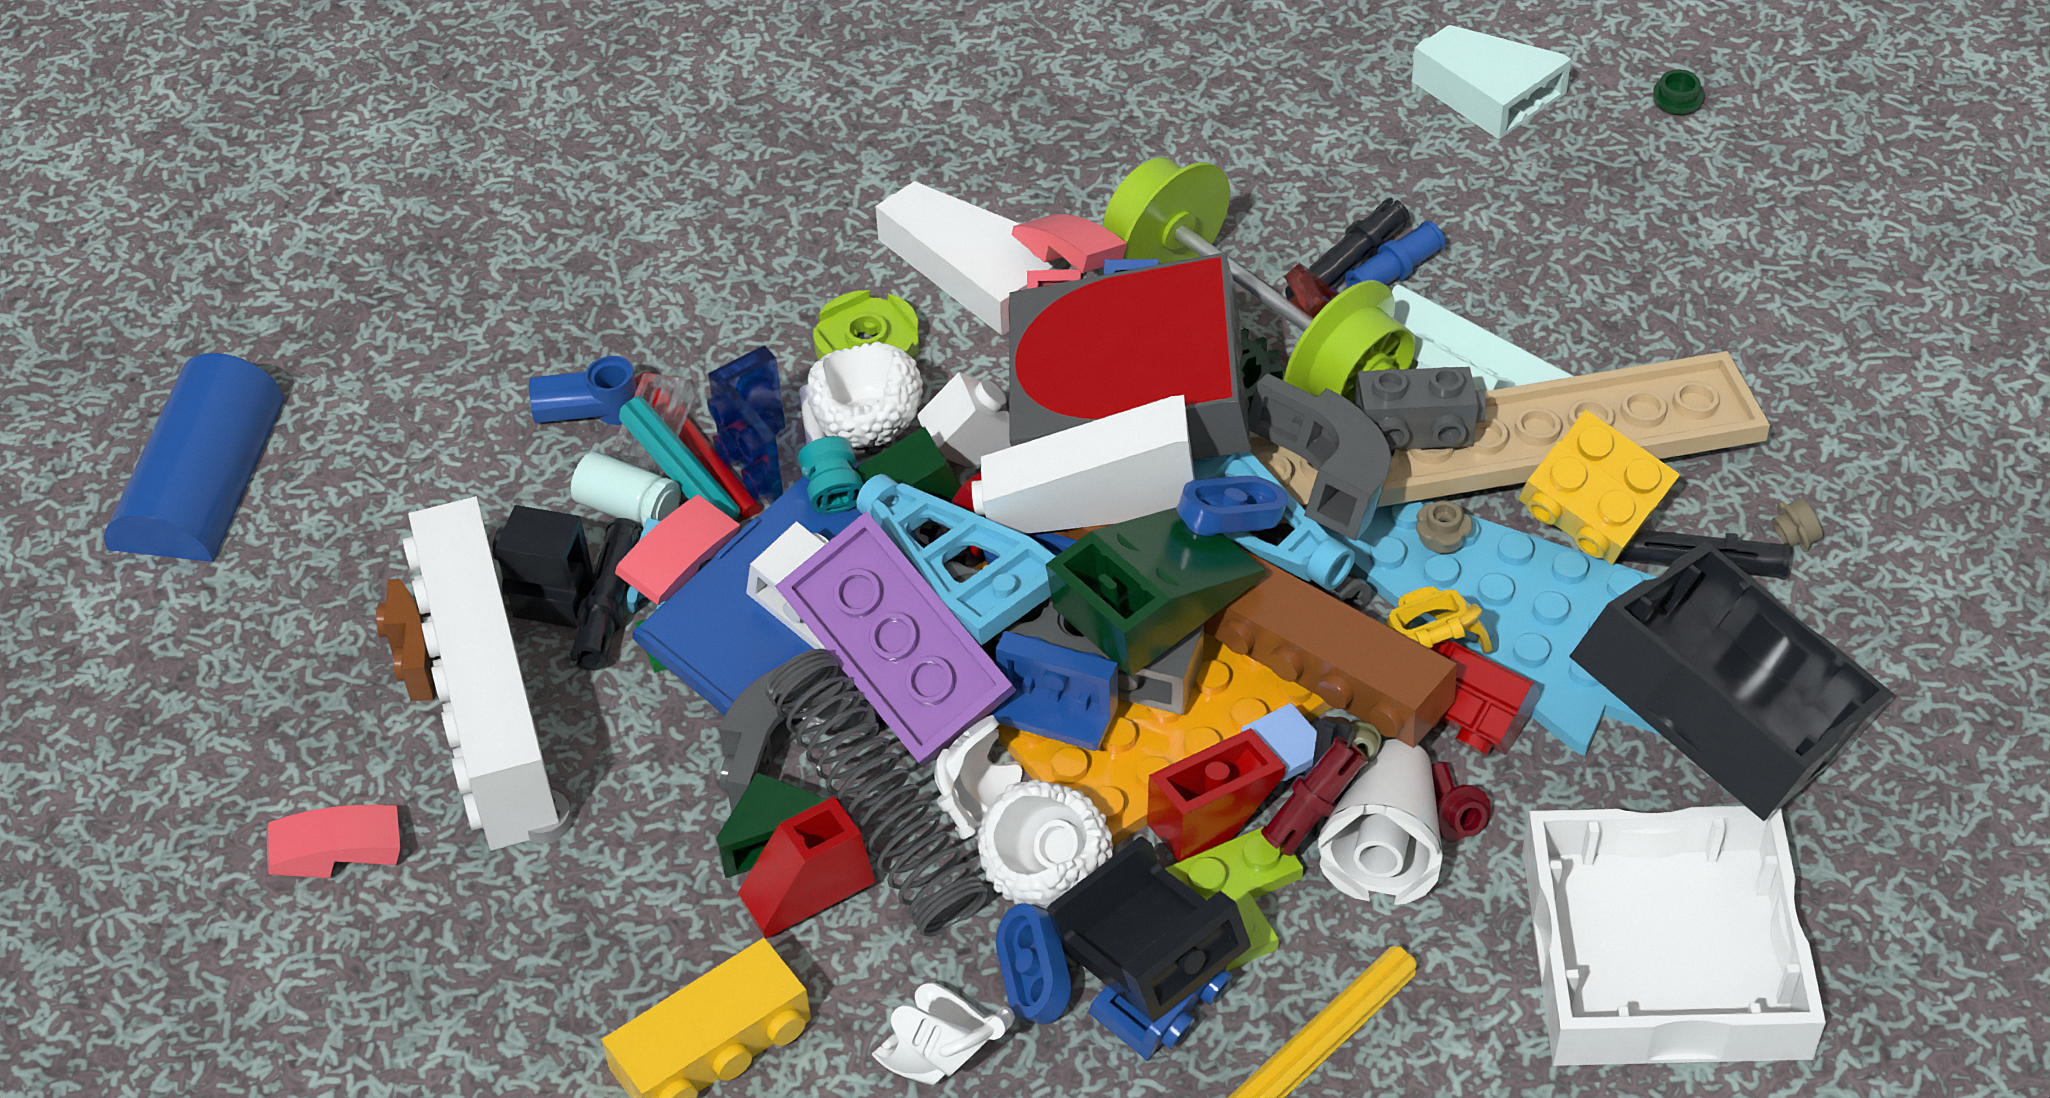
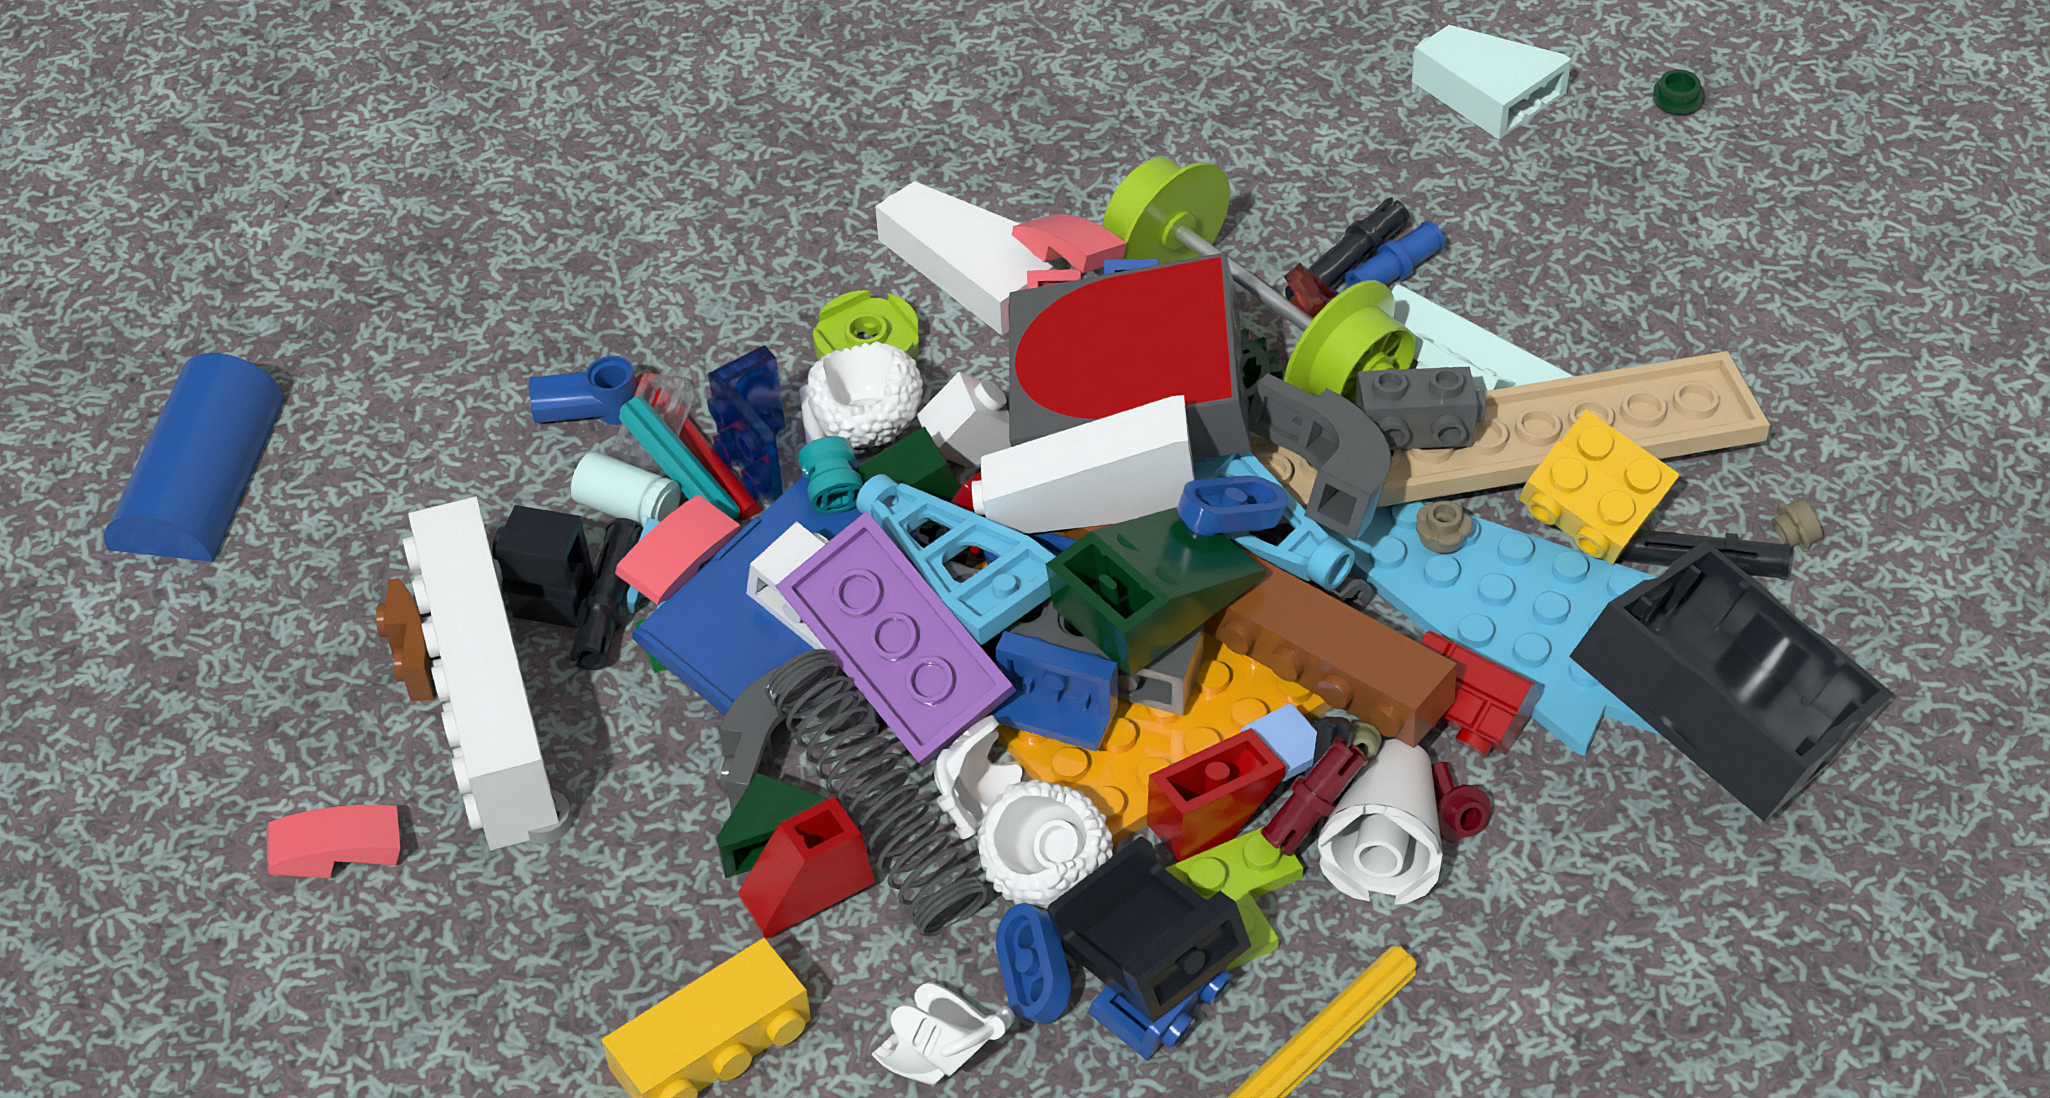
(1451, 616): yellow helmet -> none
(1669, 937): white tile -> none

